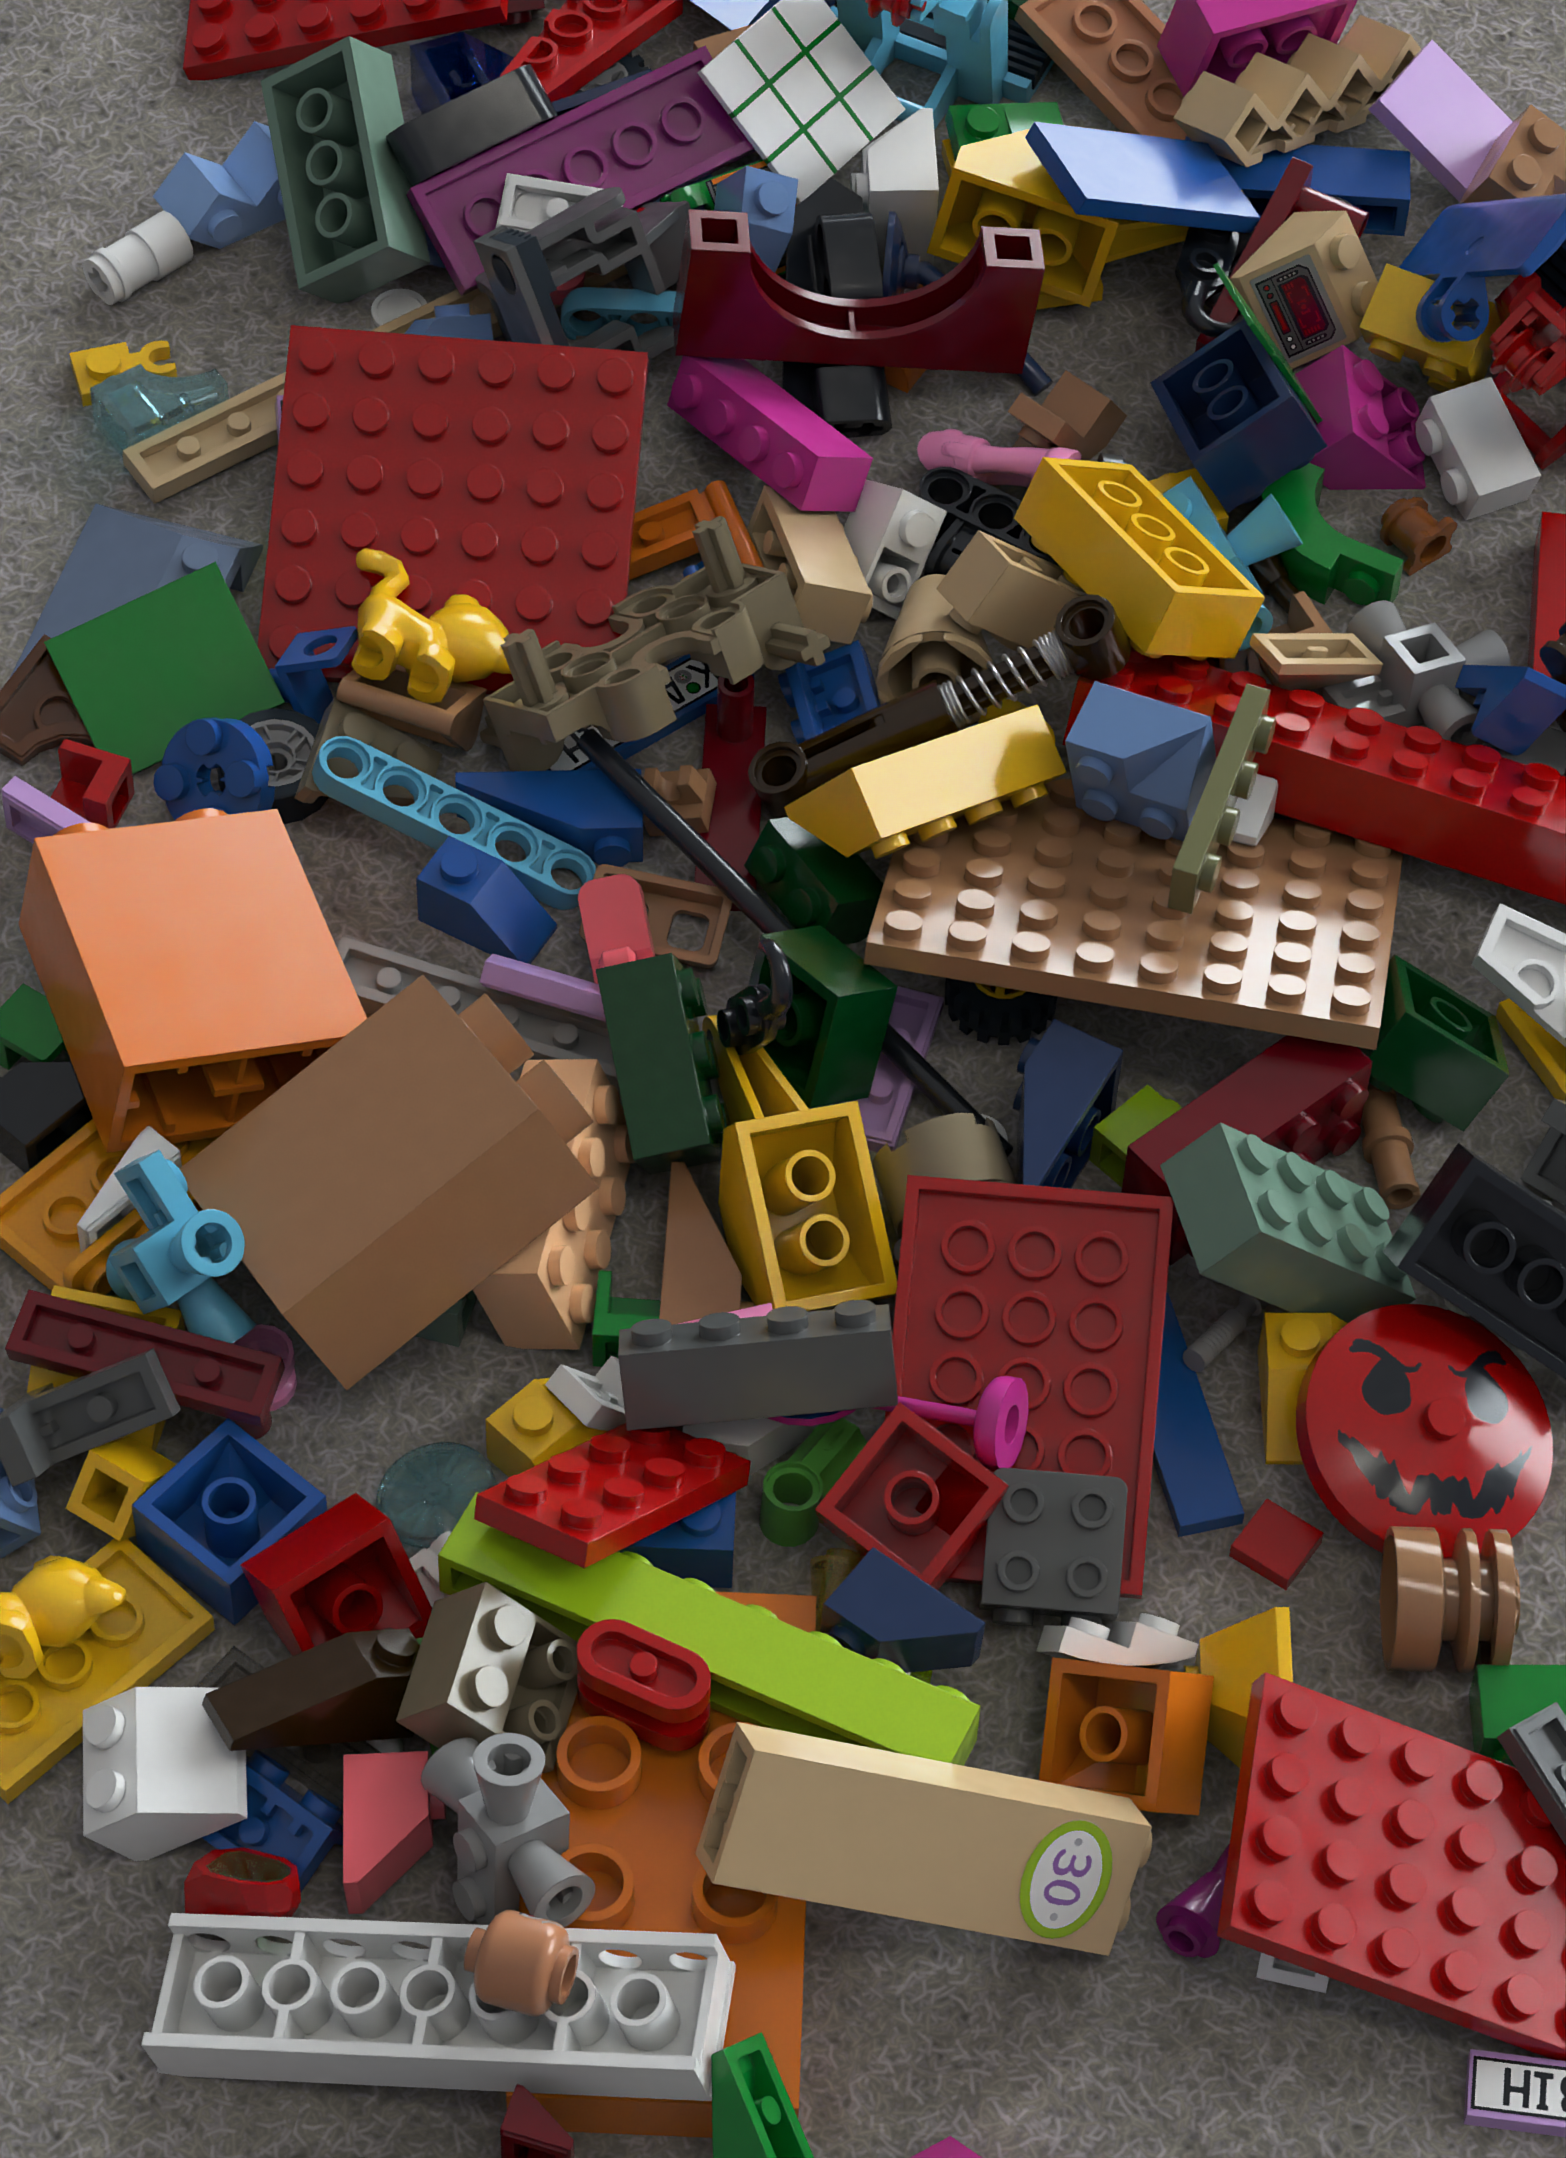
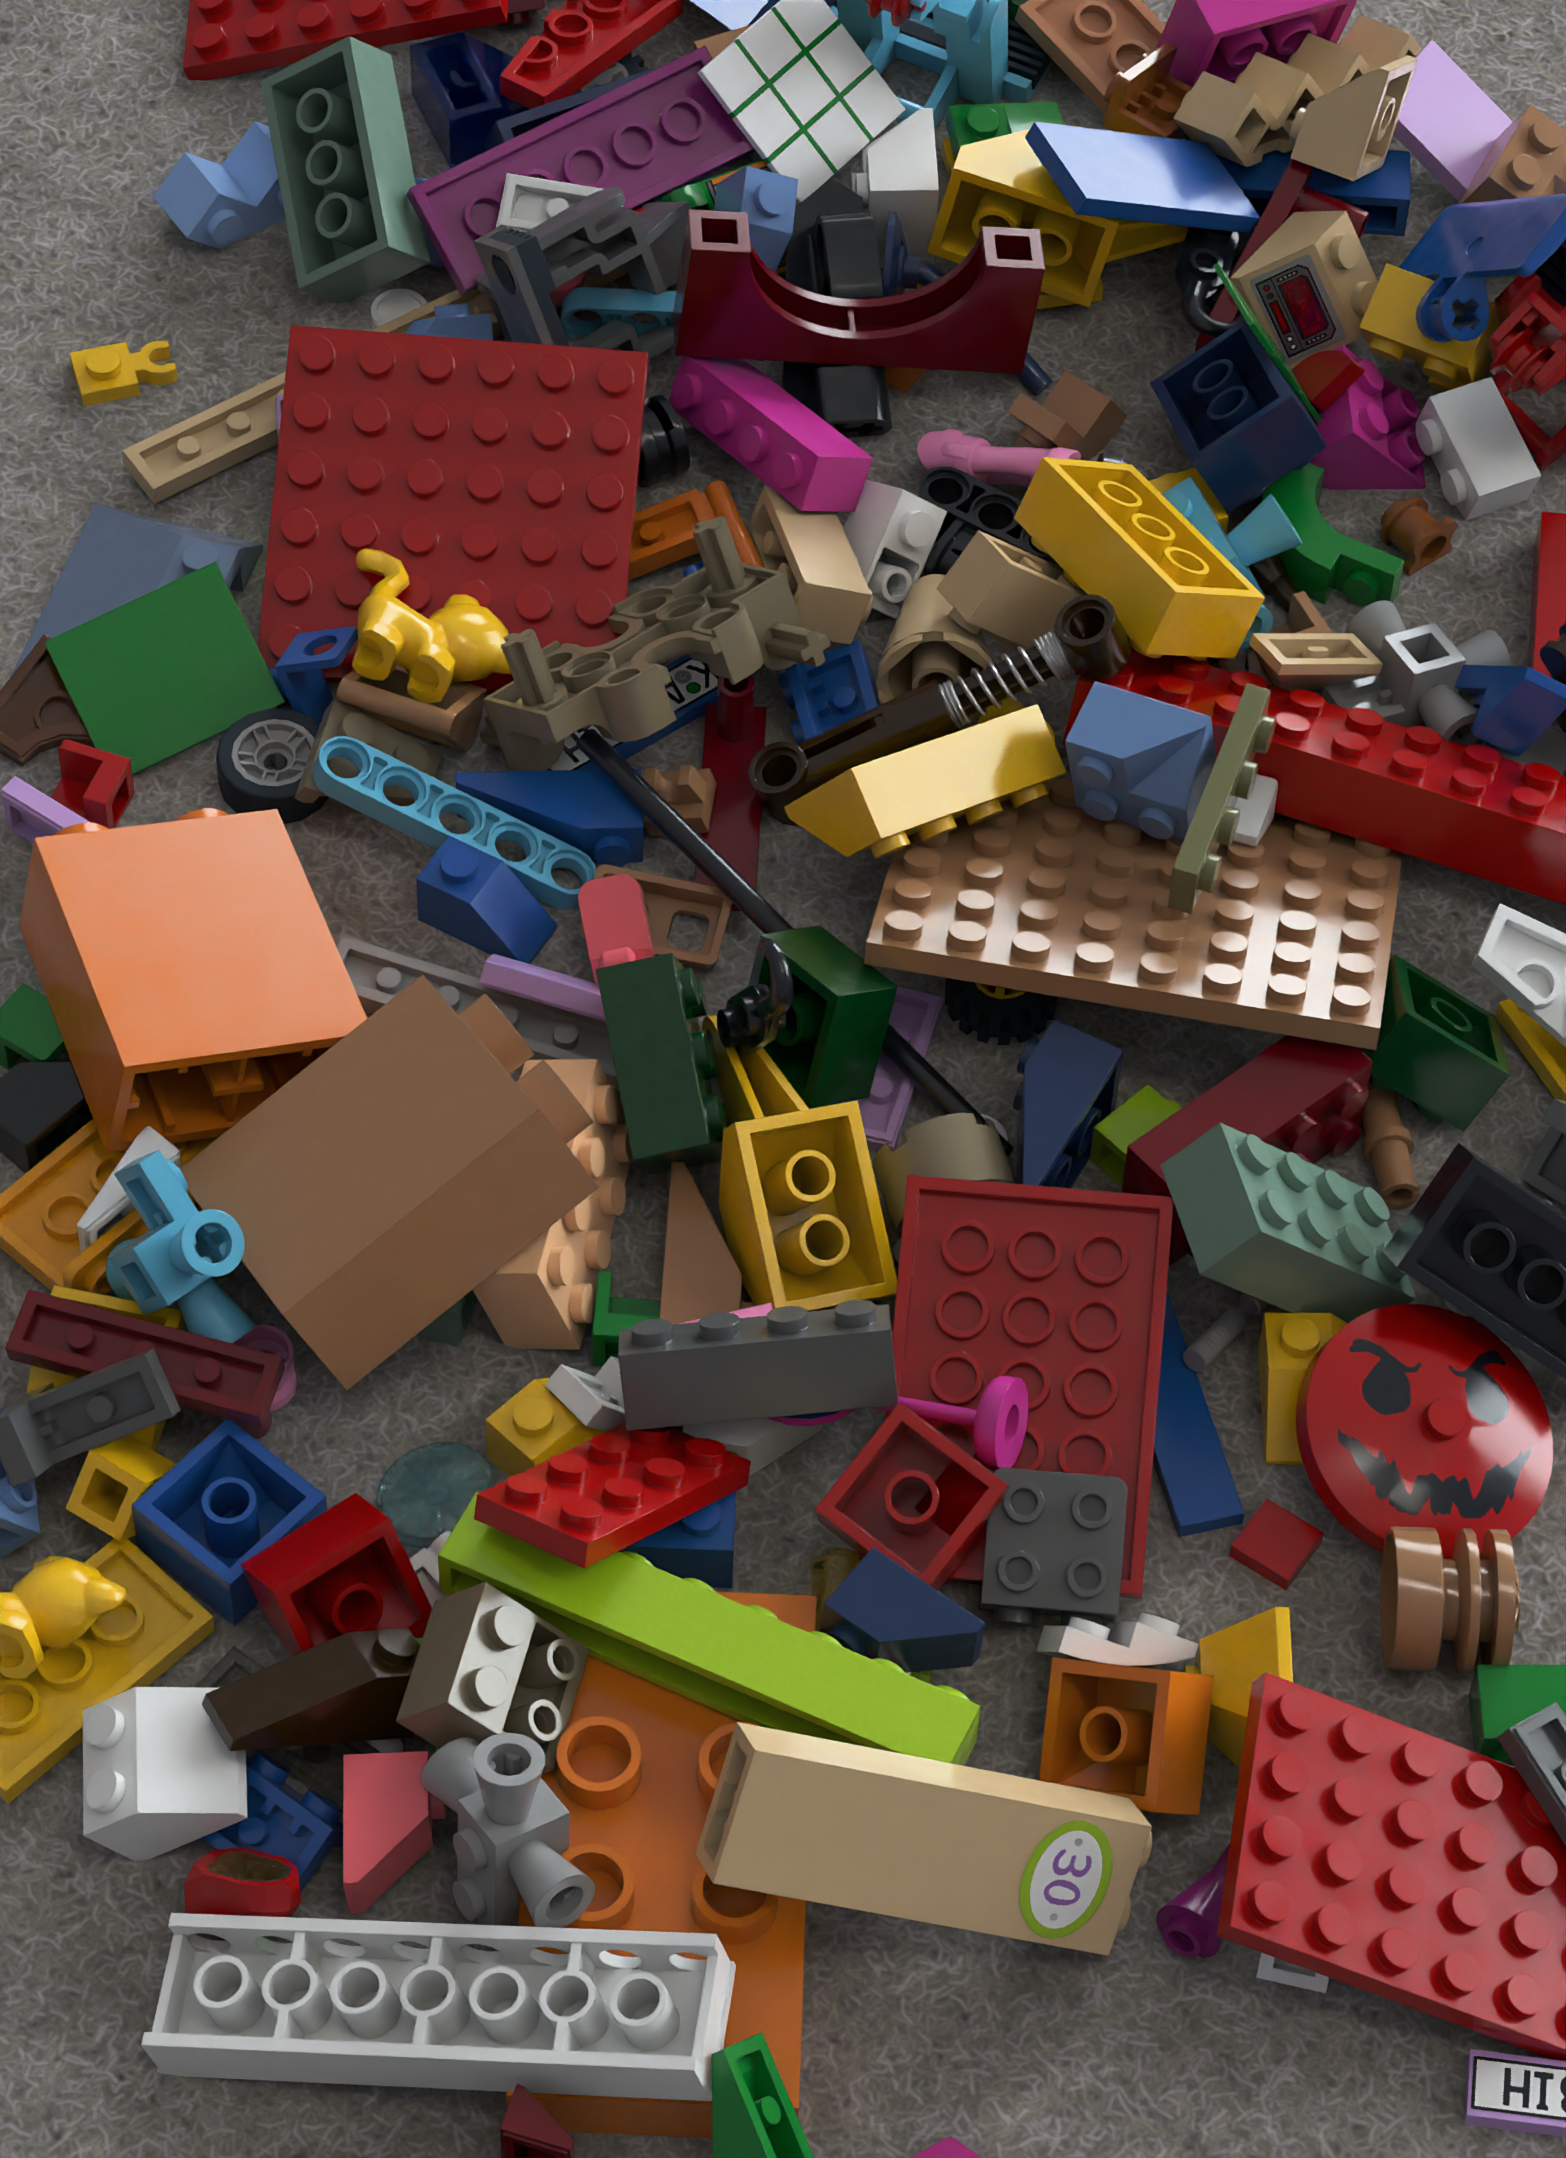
(138, 258): white piece -> none
(143, 403): clear light blue arch -> none
(208, 745): blue plate -> none
(471, 124): black piece -> none
(522, 1963): nougat head -> none
(644, 1683): red brick -> none
(663, 442): none -> black wheel
(806, 1481): bright green piece -> none
(814, 881): dark green brick -> none
(1146, 97): none -> dark orange bracket
(1327, 376): none -> red tile
(1353, 124): none -> tan slope

